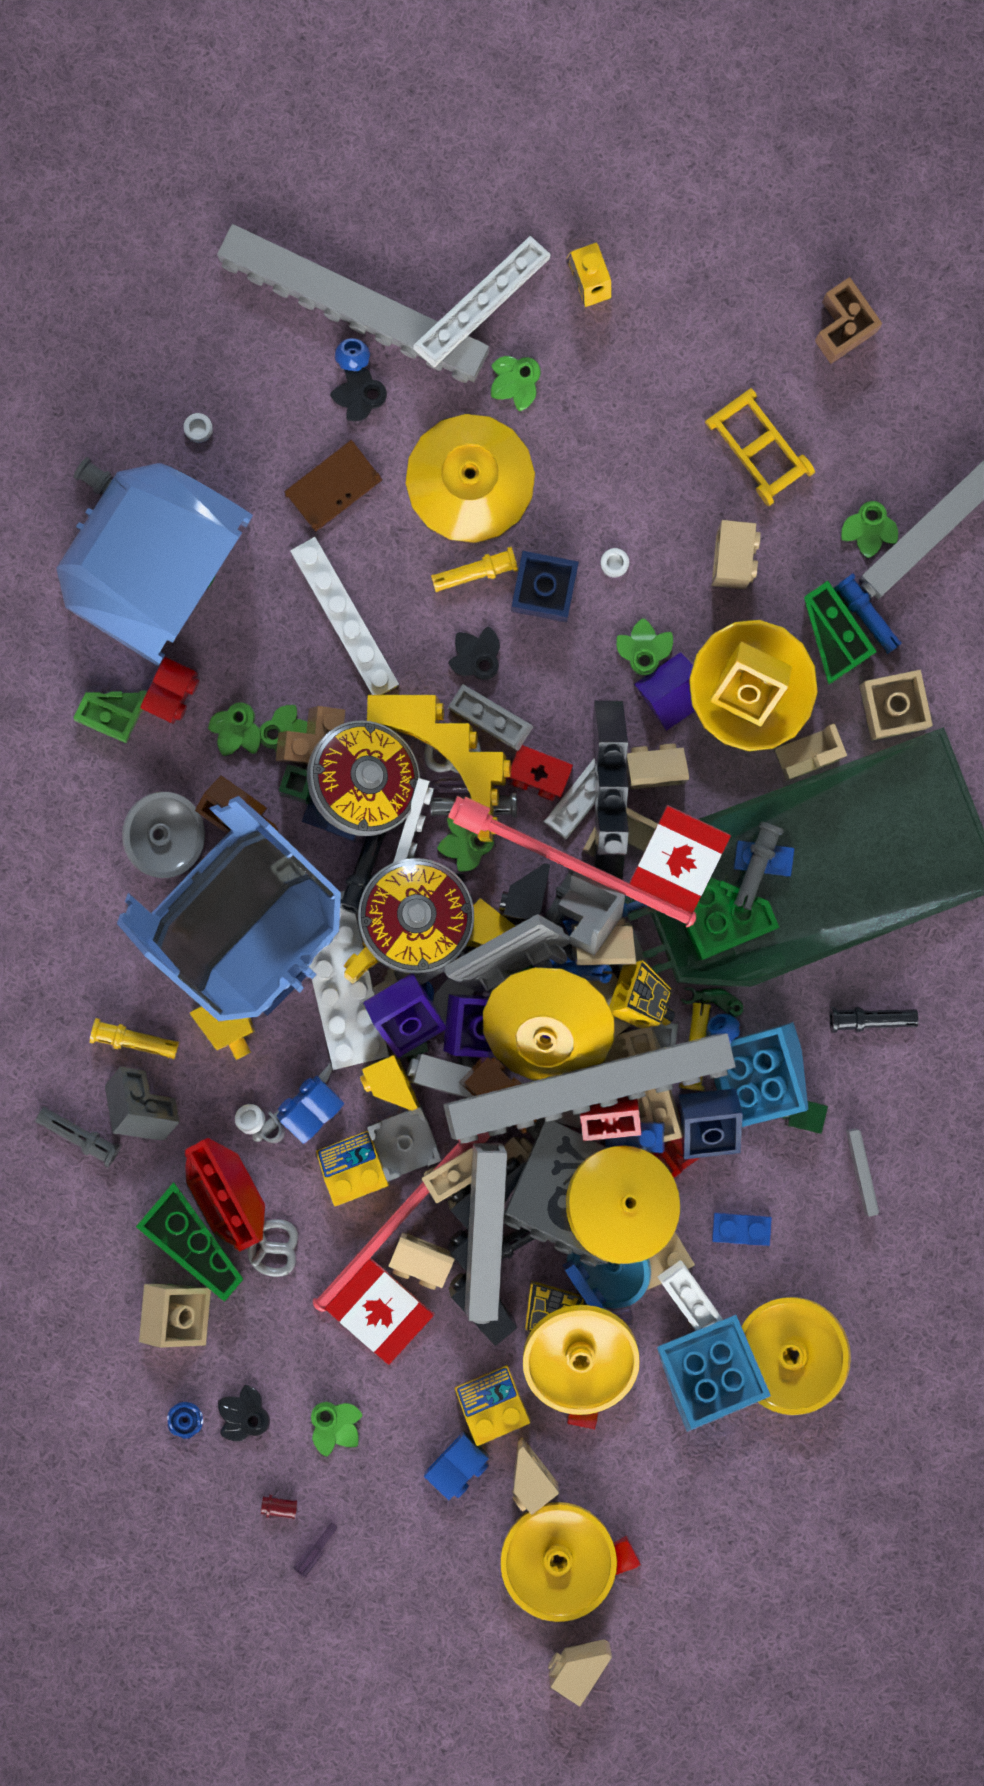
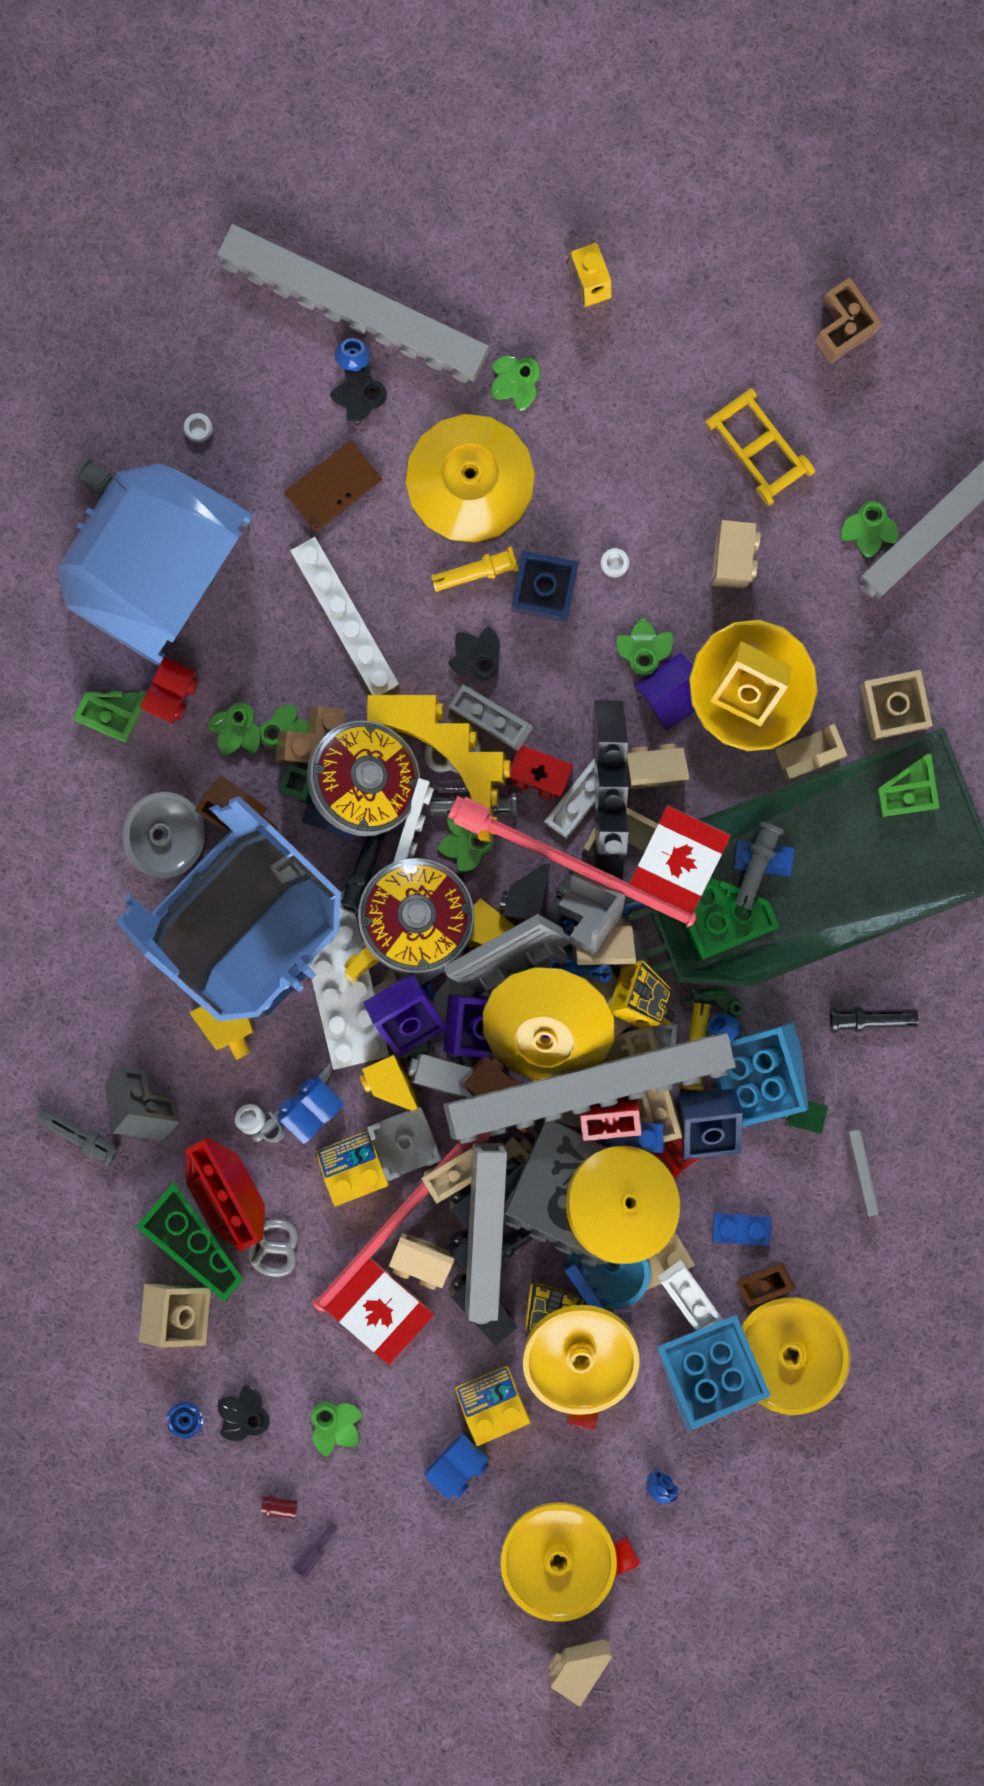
(120, 1036): yellow pin -> none
(481, 301): white tile -> none
(531, 1480): tan slope -> none
(661, 1487): none -> blue plate
(765, 1283): none -> reddish brown slope
(836, 633): green wedge -> none
(859, 602): blue pin -> none
(910, 790): none -> bright green wing

